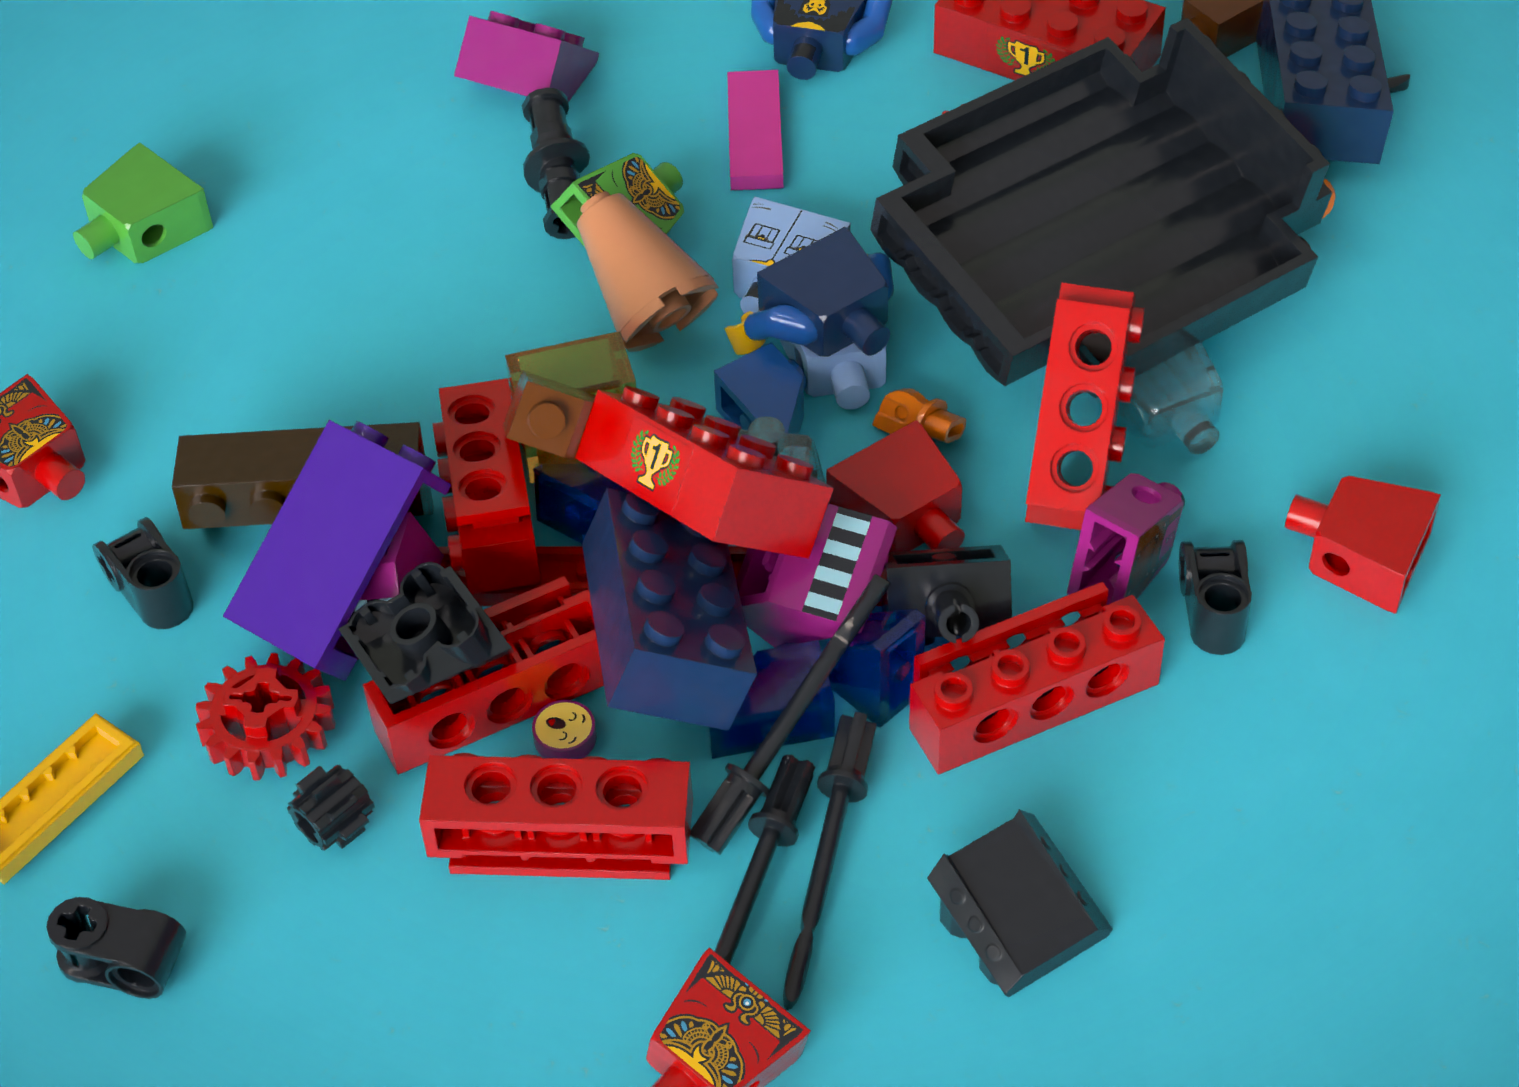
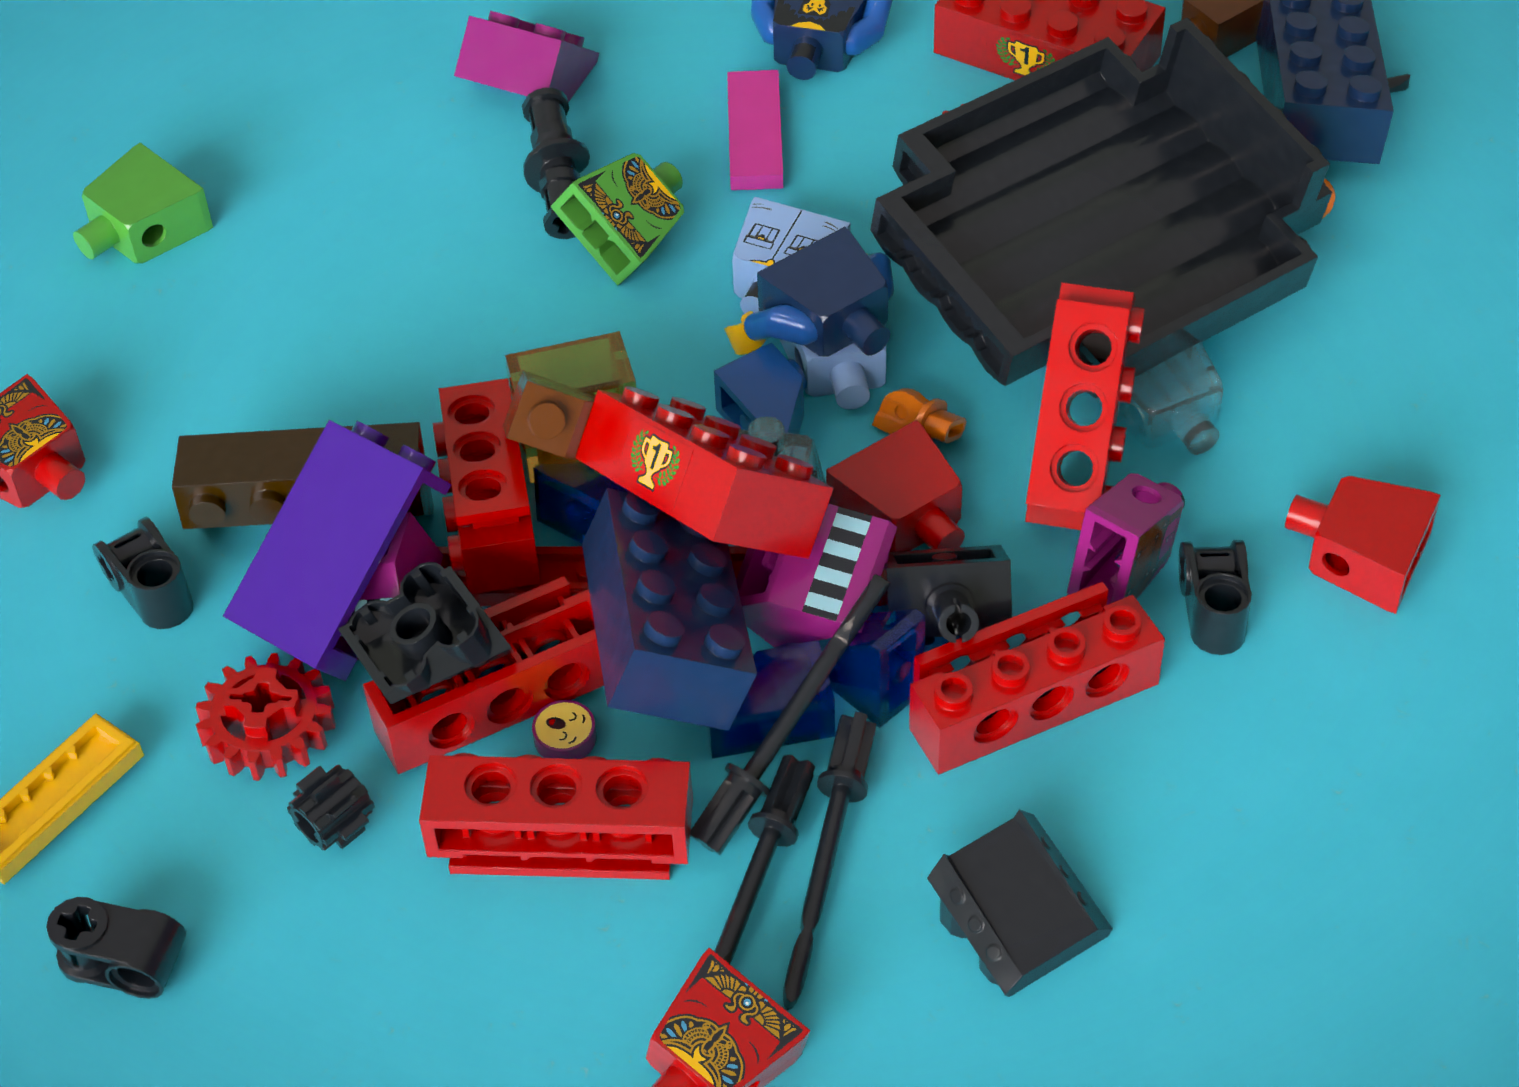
(641, 271): nougat cone -> none

